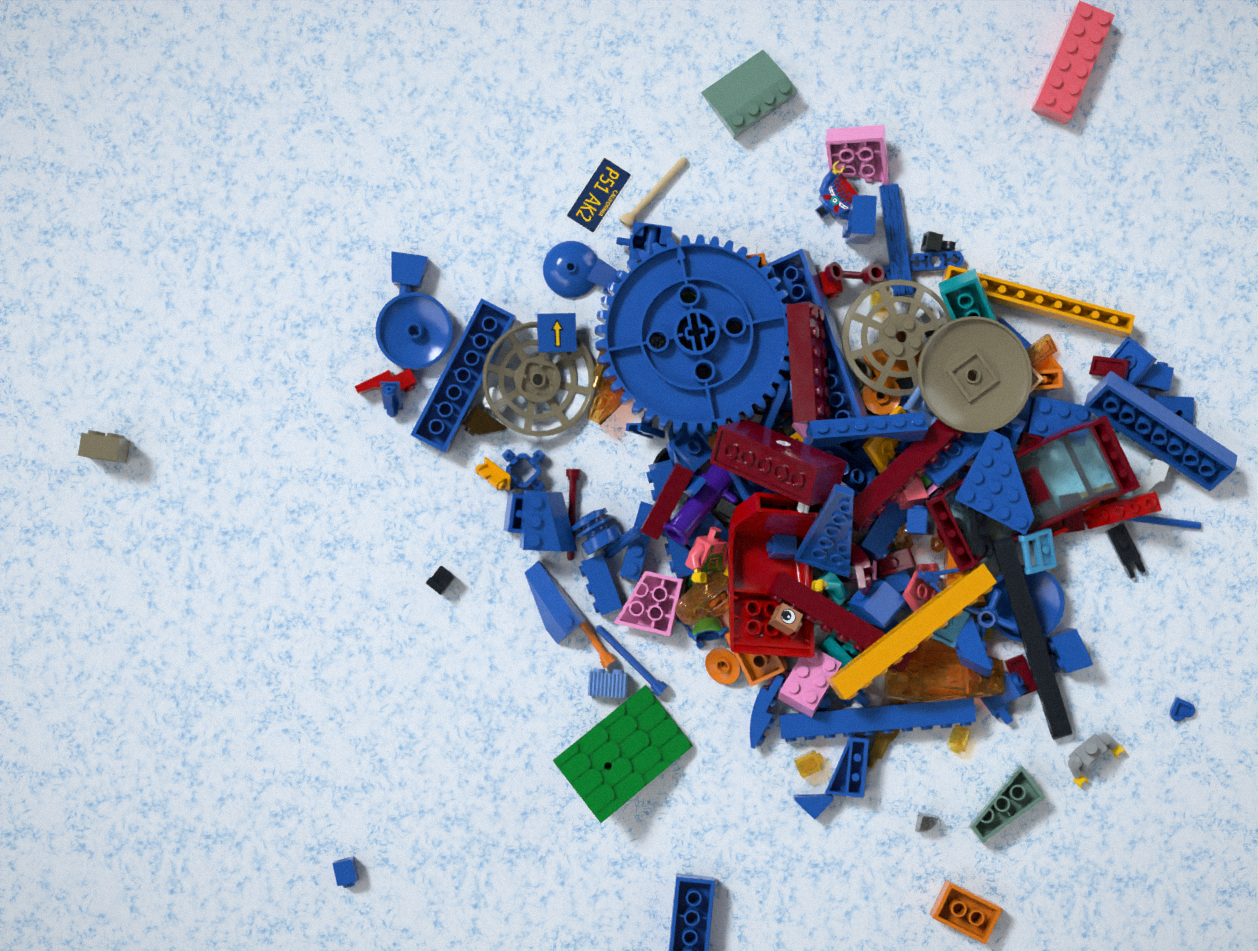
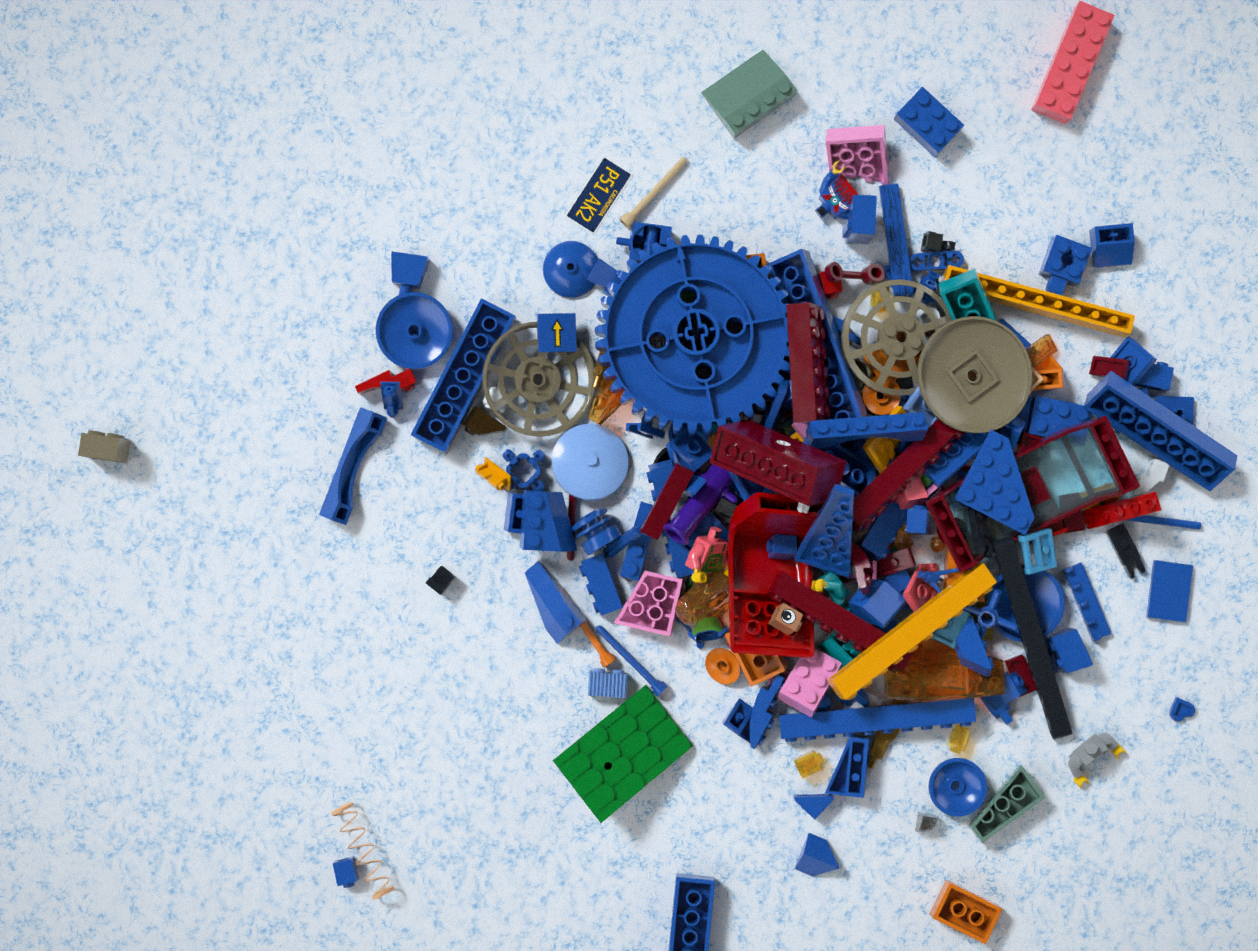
(365, 430): none -> blue arch
(378, 893): none -> light nougat piece
(589, 462): none -> light blue dish
(739, 719): none -> blue slope
(816, 856): none -> blue slope
(853, 339): none -> blue slope
(928, 121): none -> blue brick
(932, 283): none -> blue hips
(967, 796): none -> blue dish
(1064, 263): none -> blue brick
(1086, 601): none -> blue hinge
(1112, 245): none -> blue slope
(1169, 591): none -> blue tile

